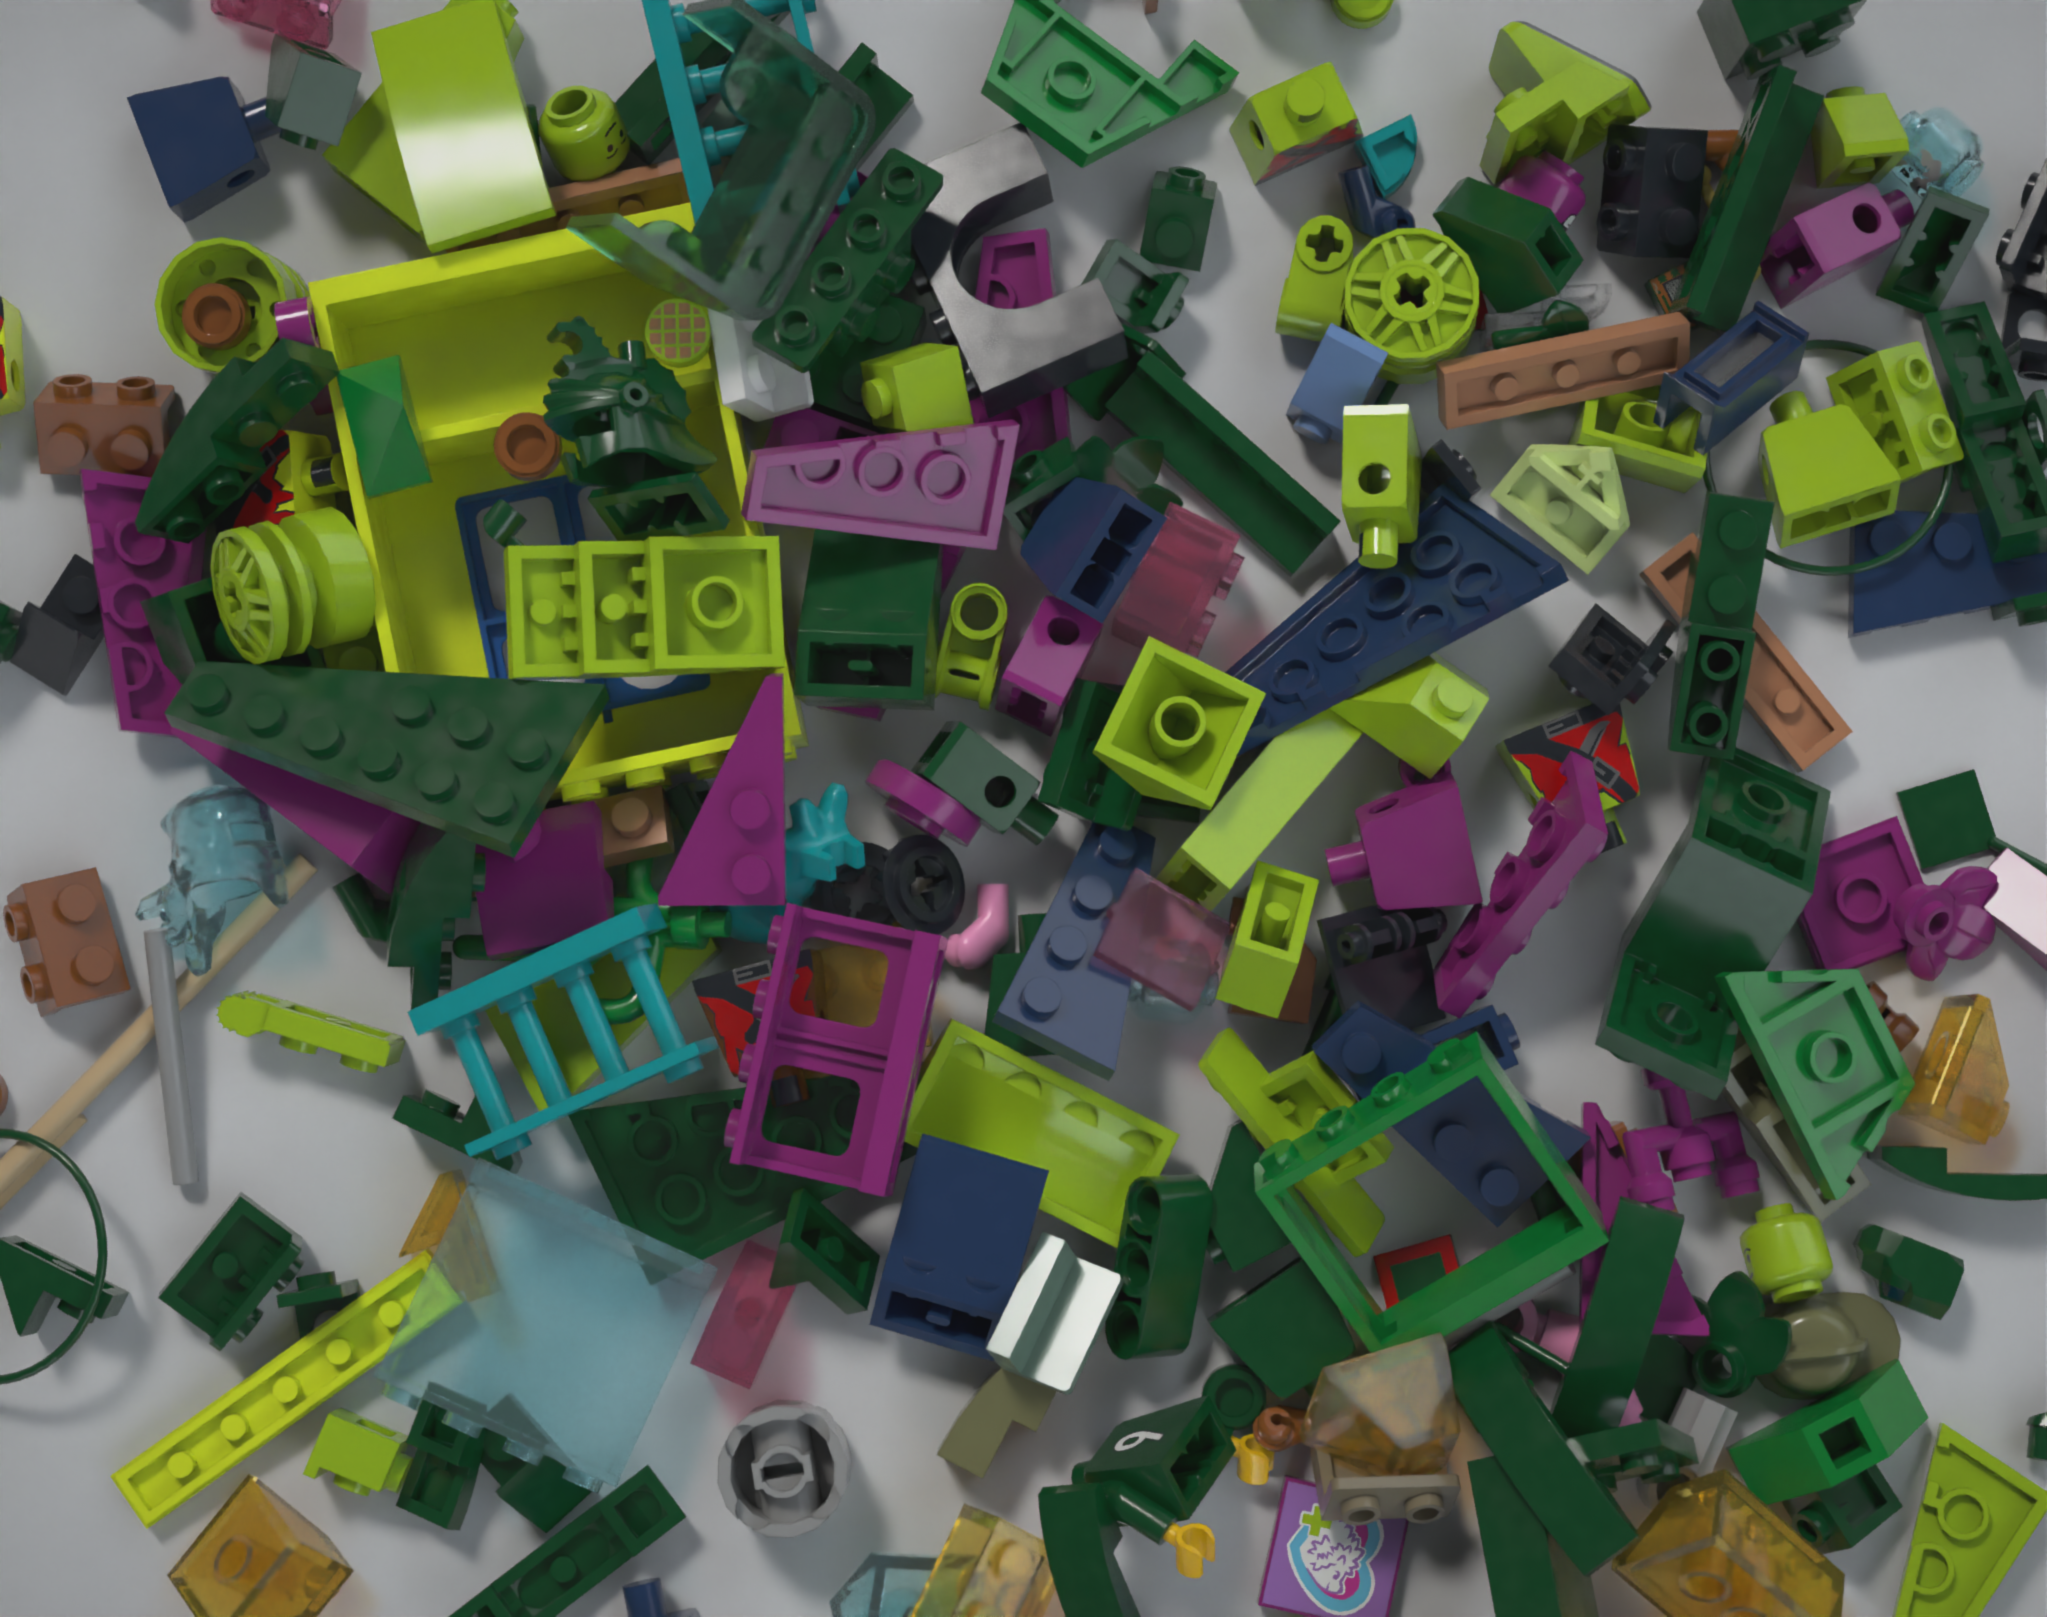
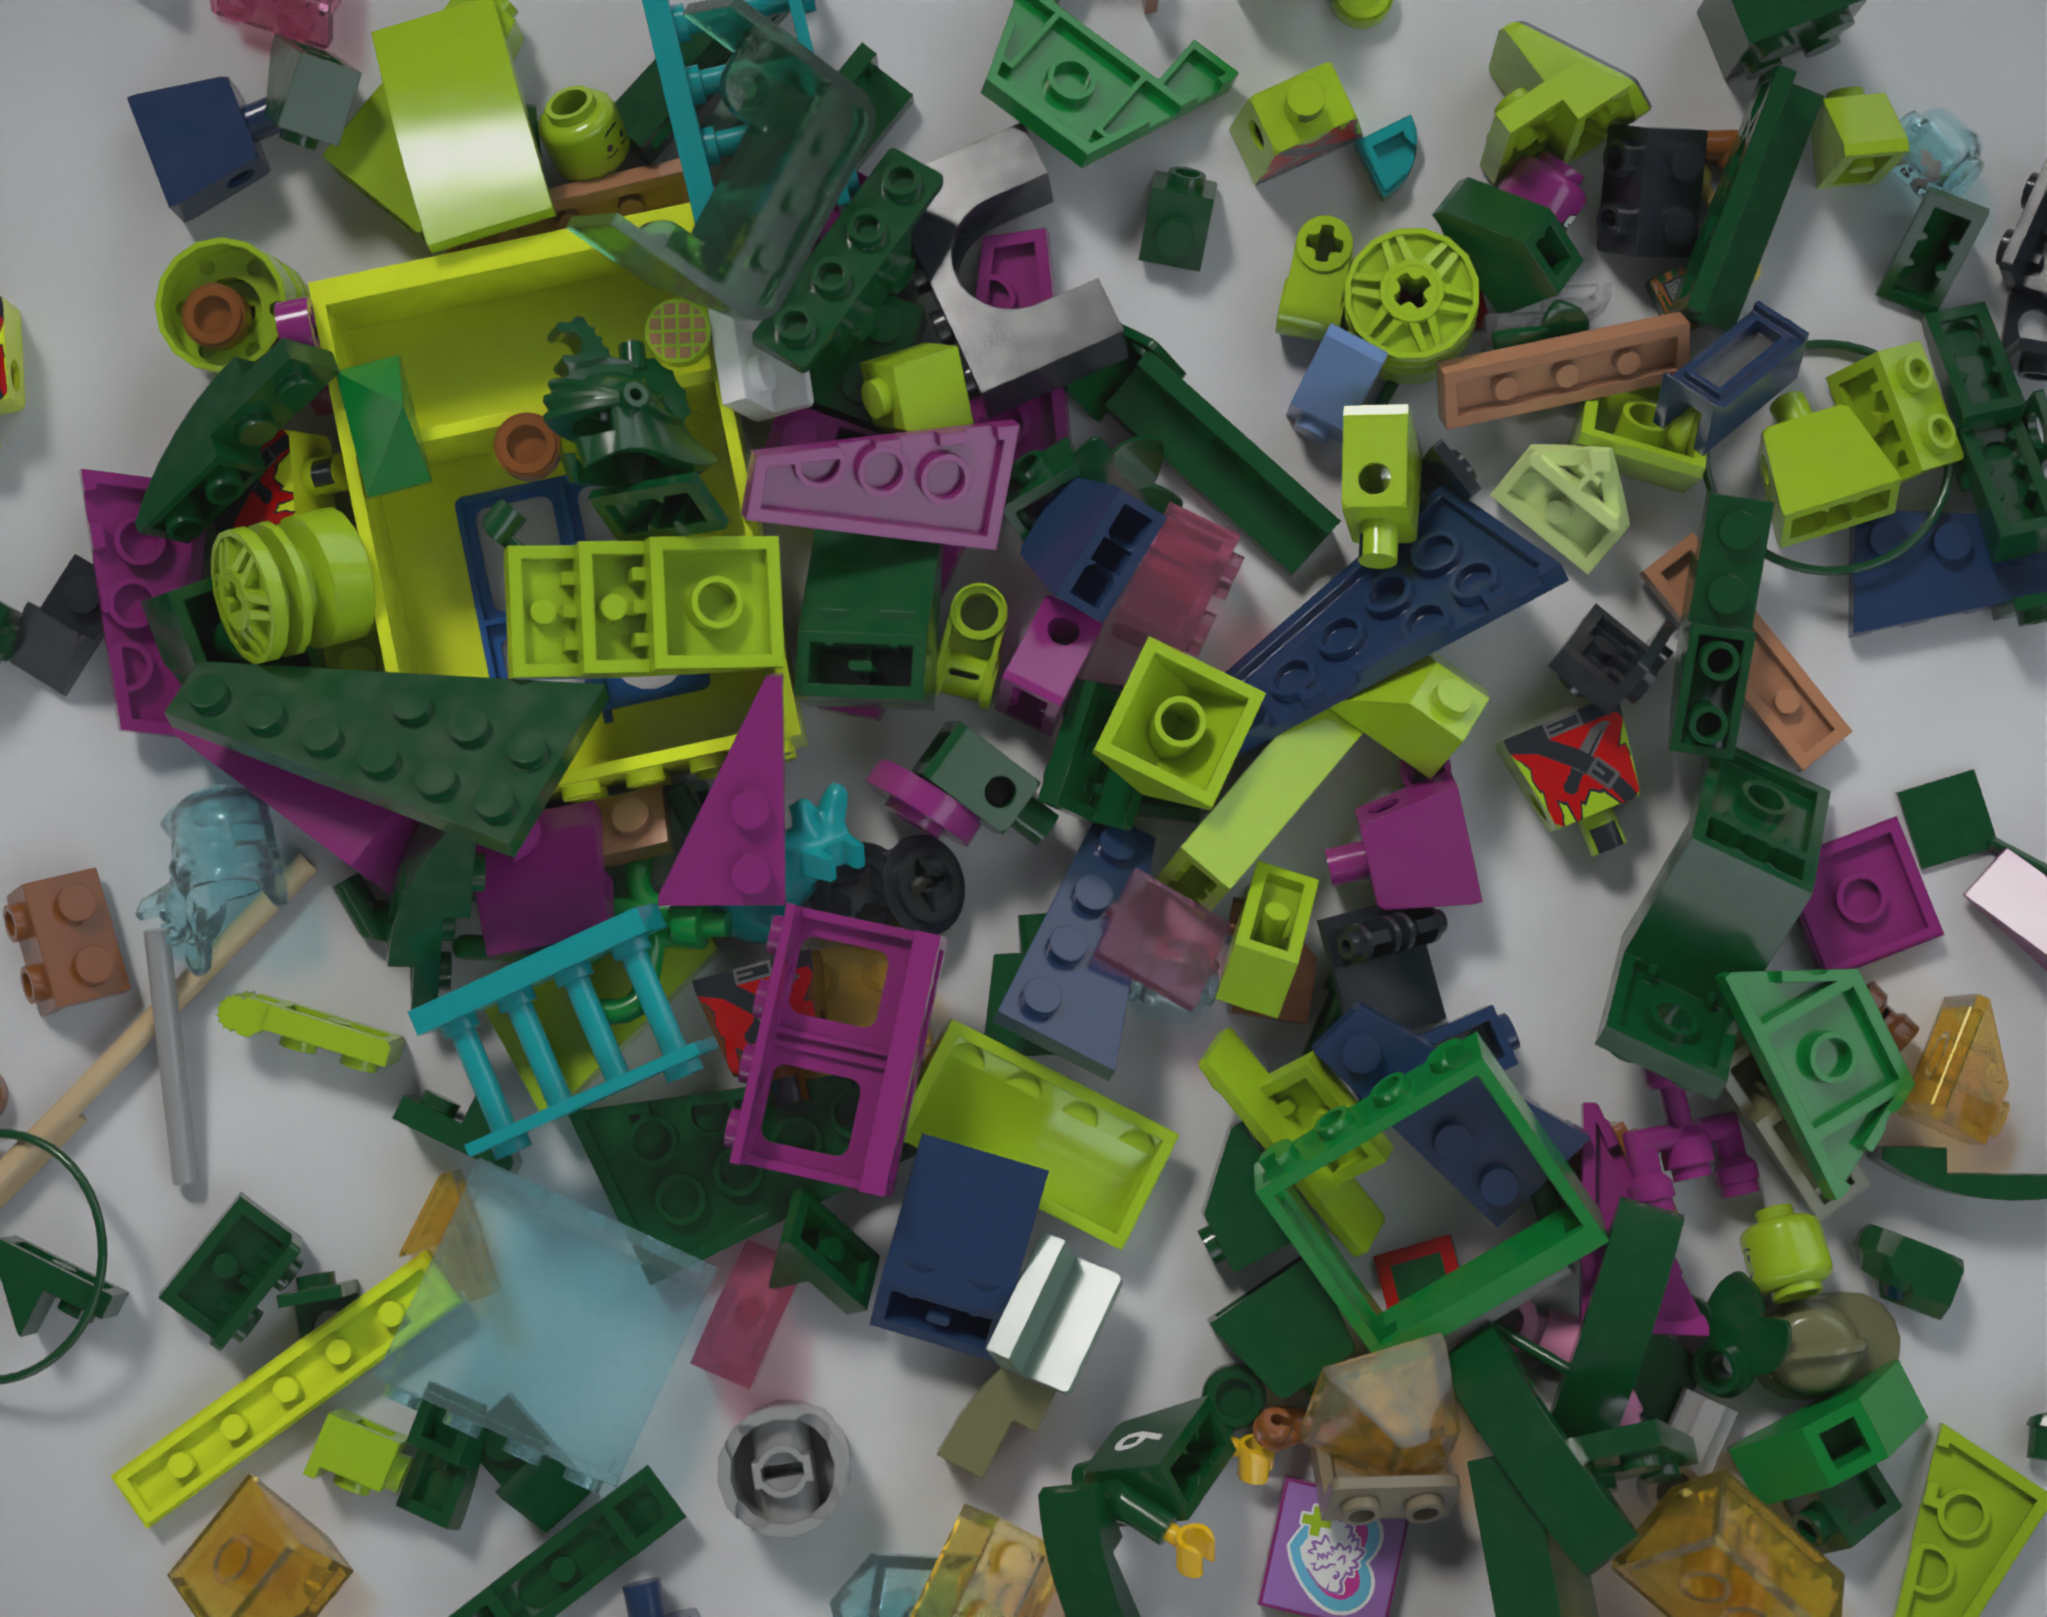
(102, 425): dark orange bracket -> none
(986, 934): bright pink arm -> none
(1138, 289): dark green bracket -> none
(1160, 1265): dark green beam -> none
(1366, 210): dark blue arm -> none
(1524, 888): magenta wing -> none
(1833, 241): magenta torso -> none
(1946, 920): magenta plate -> none

